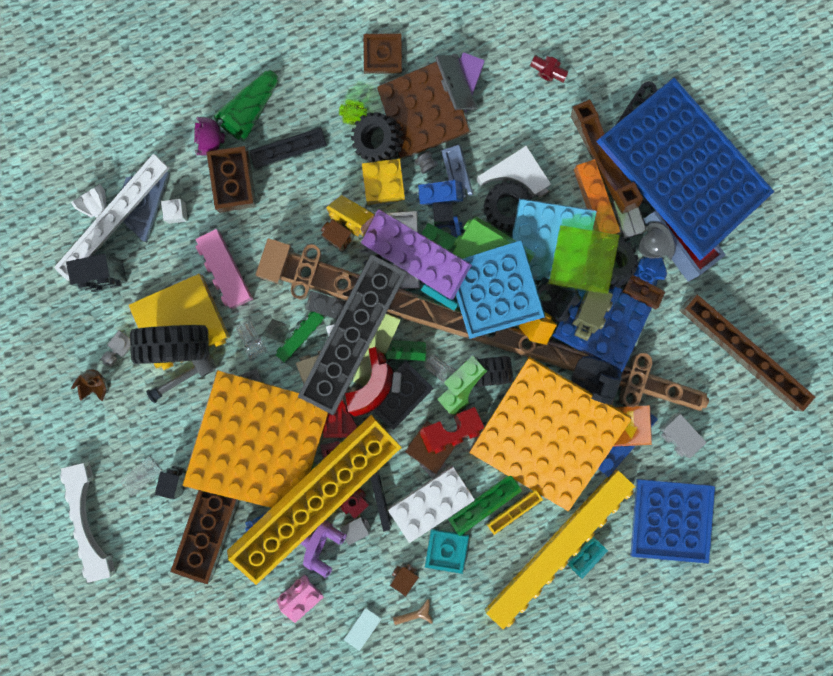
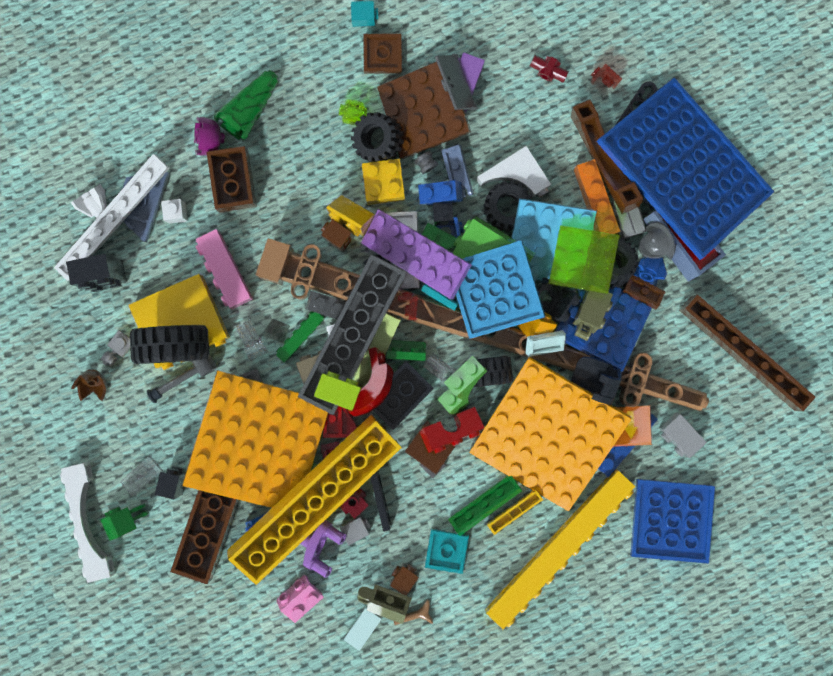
(120, 522): none -> green brick
(288, 148): black tile -> none
(338, 391): none -> lime brick
(363, 13): none -> teal brick
(385, 602): none -> olive brick
(396, 382): flat silver tile -> none
(411, 309): none -> clear red bracket
(431, 504): white brick -> none
(545, 343): none -> light aqua tile
(587, 557): teal plate -> none
(609, 77): none -> clear red bracket

